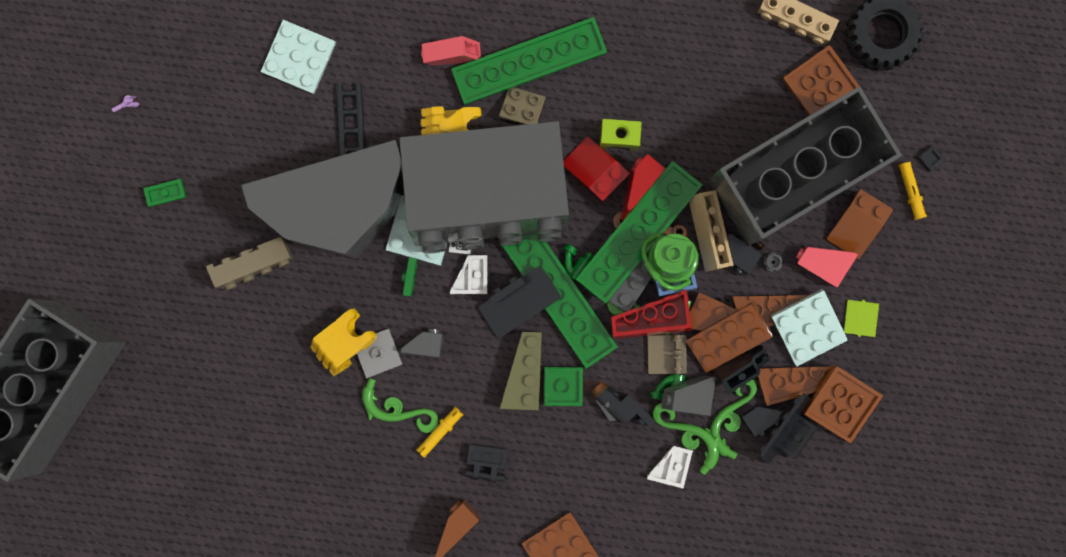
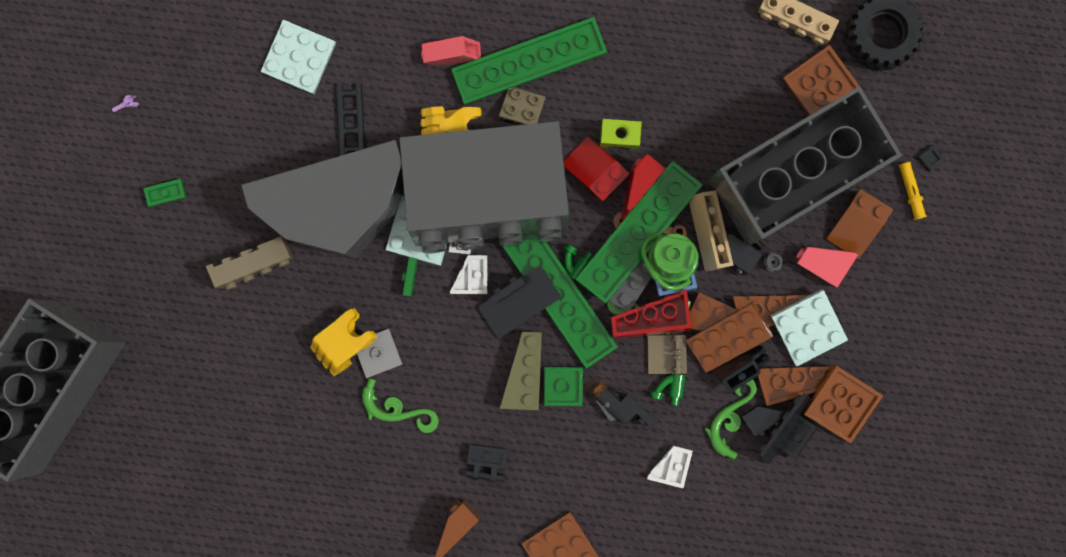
(426, 344): dark grey slope -> none
(440, 431): yellow pin -> none
(690, 396): dark grey slope -> none
(712, 443): bright green plant -> none
(861, 318): lime piece -> none

